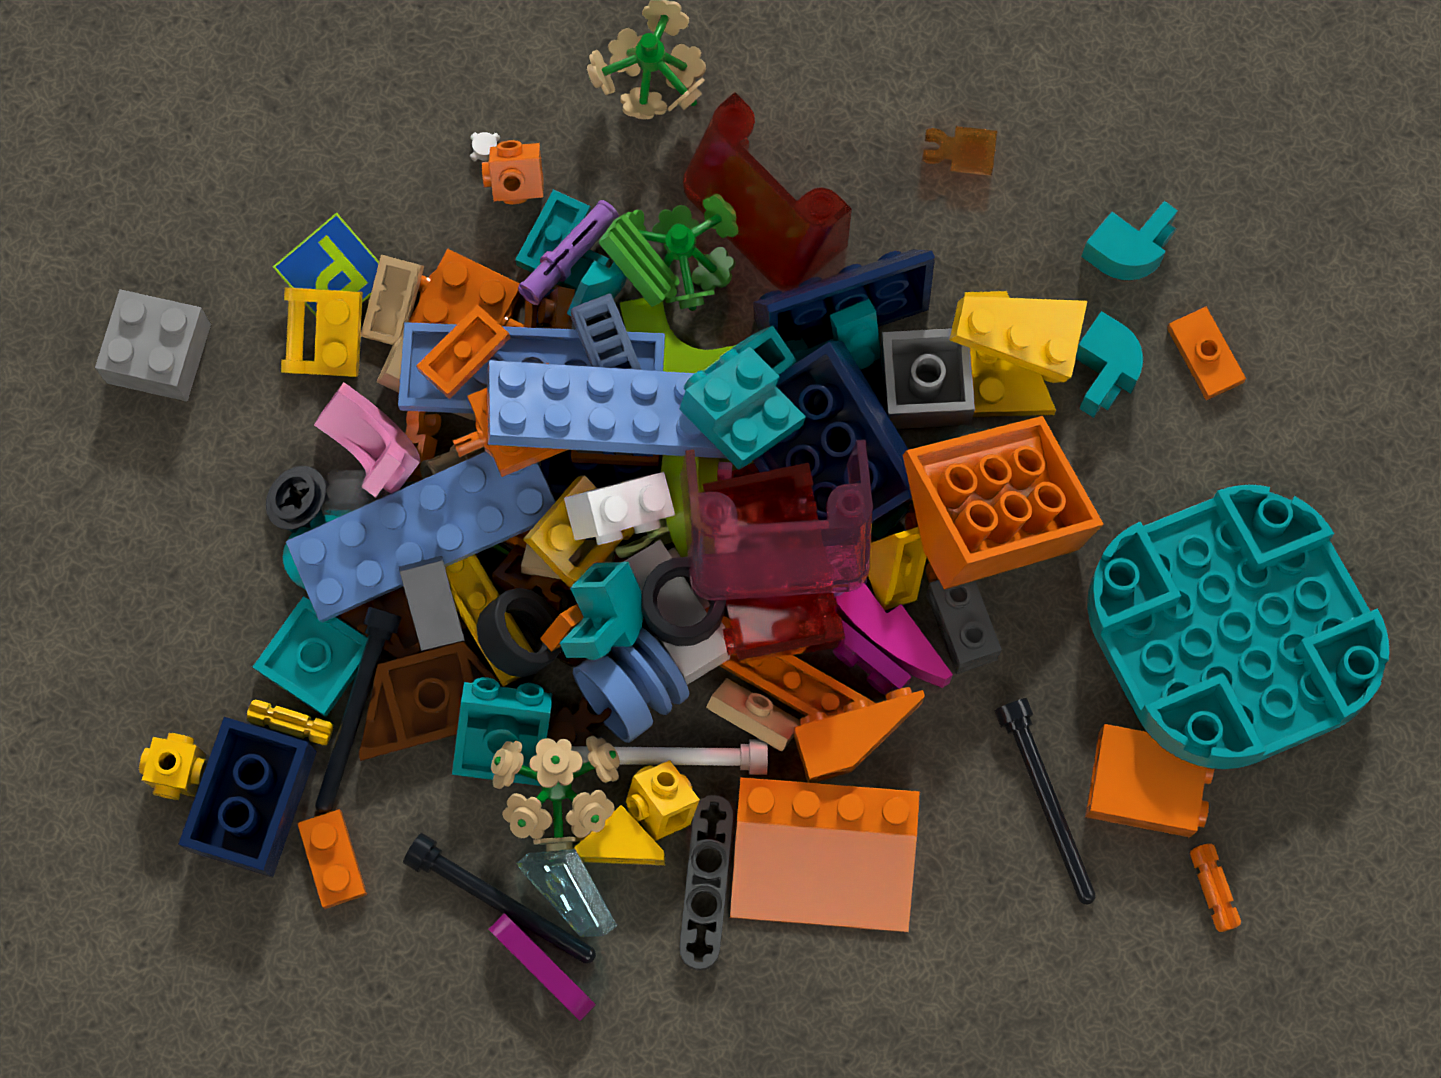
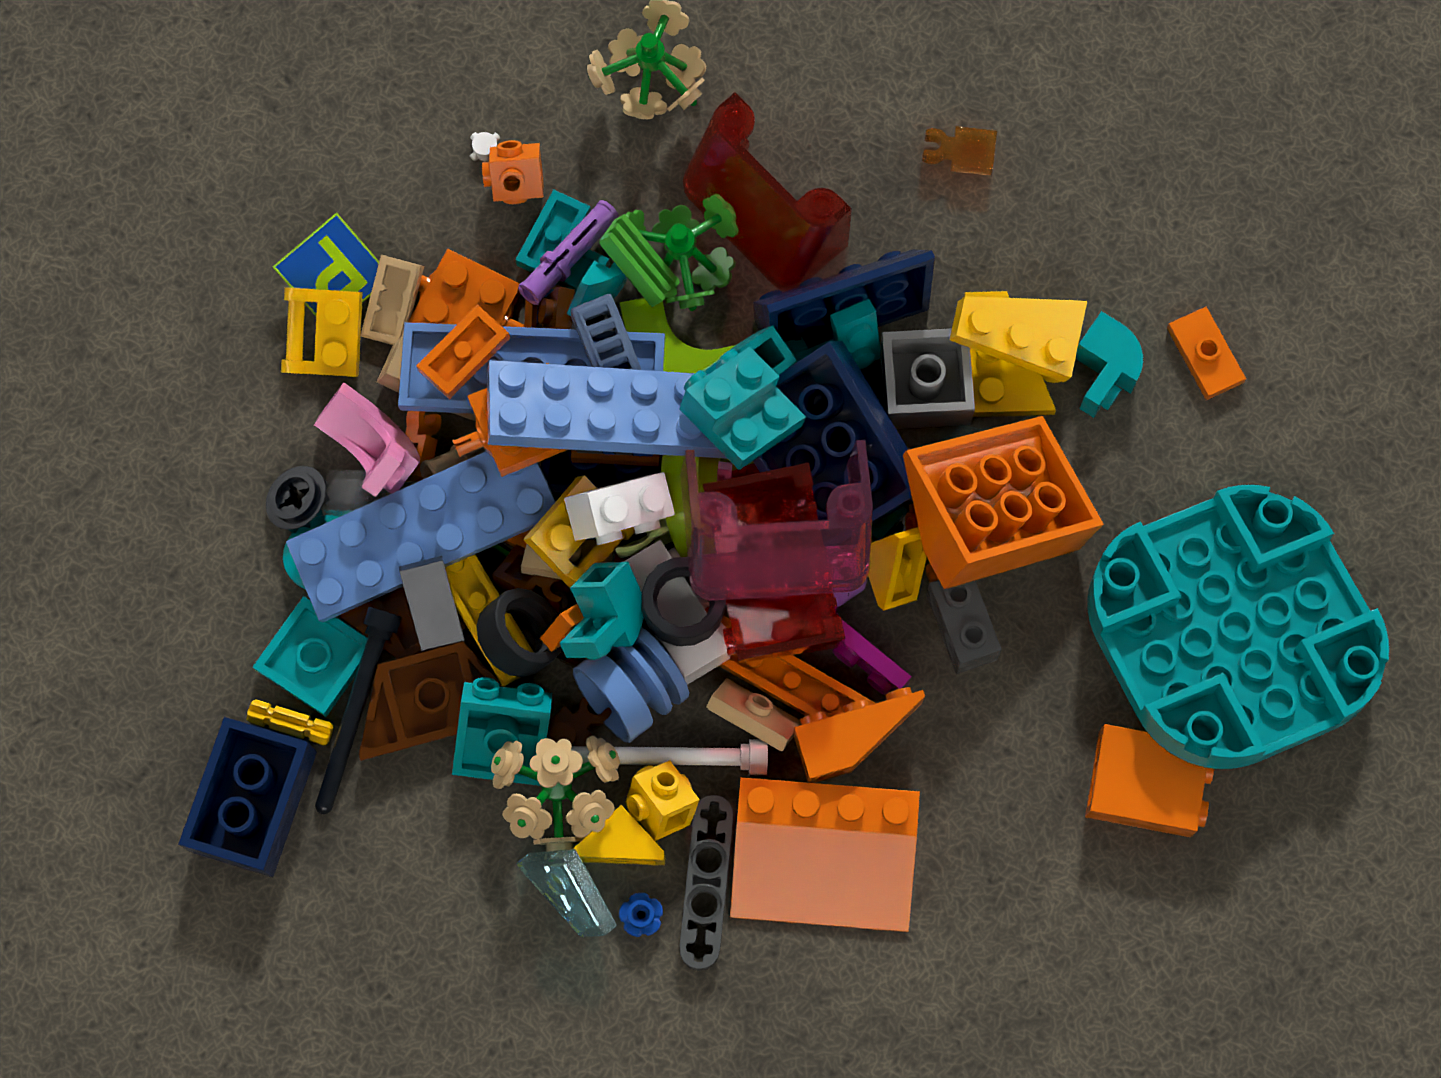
(153, 345): light grey brick -> none
(185, 774): yellow brick -> none
(332, 859): orange plate -> none
(427, 857): black piece -> none
(542, 967): magenta beam -> none
(647, 925): none -> blue plate
(893, 635): dark pink slope -> none
(1016, 720): black piece -> none
(1129, 253): teal brick -> none
(1215, 887): orange axle -> none

